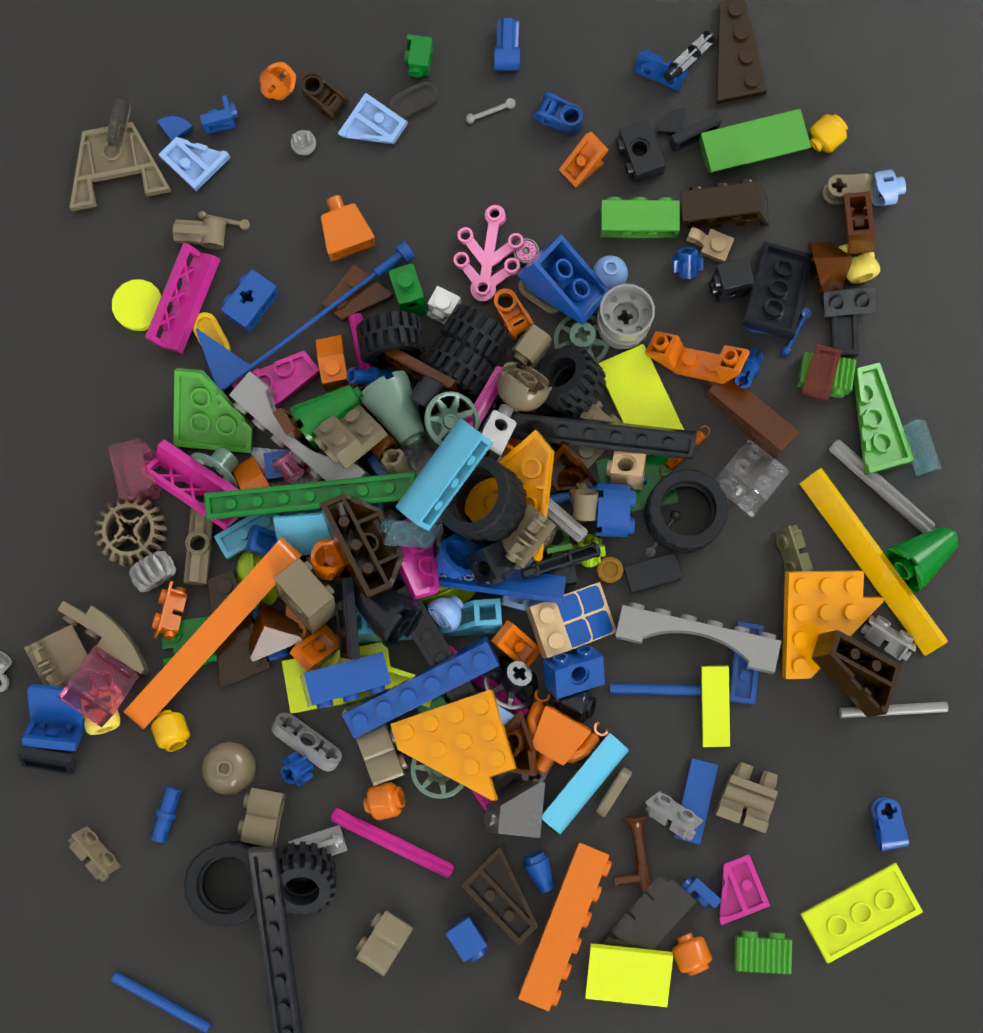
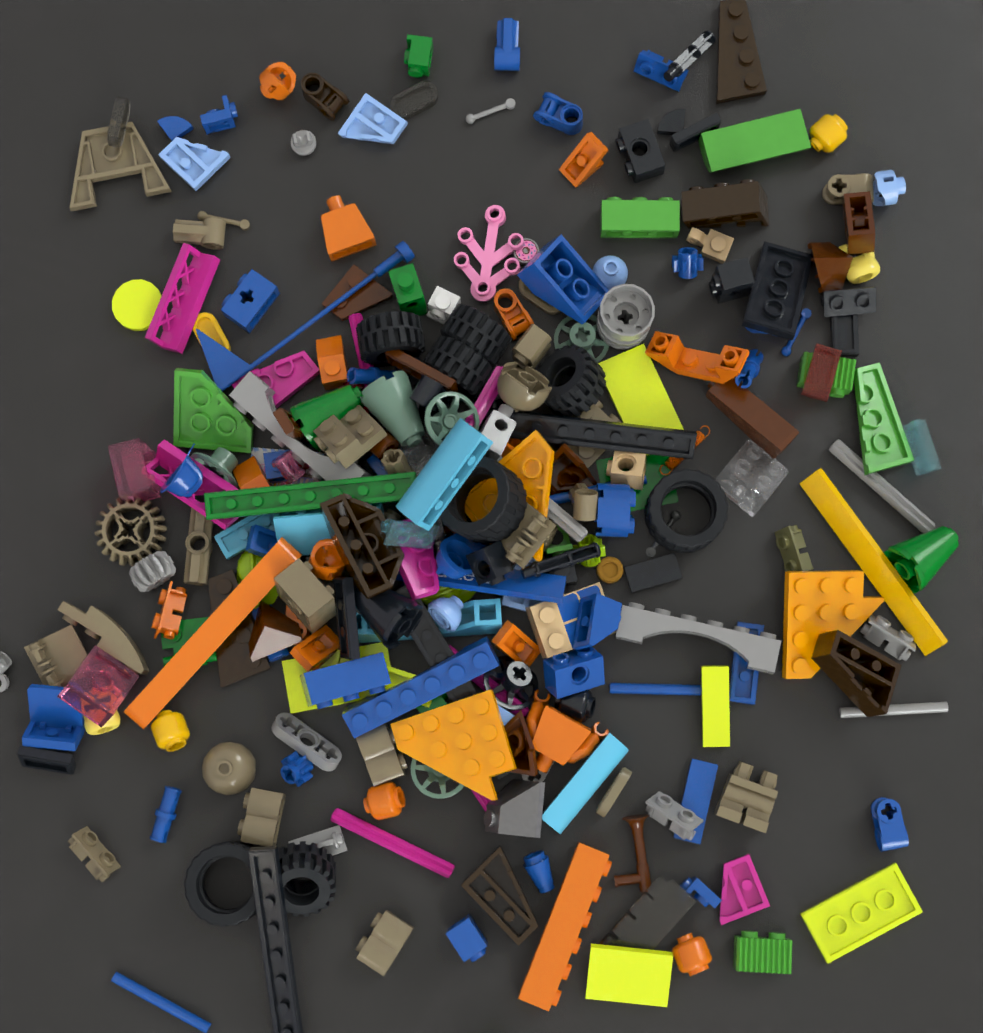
(185, 478): none -> blue piece
(596, 620): none -> blue slope

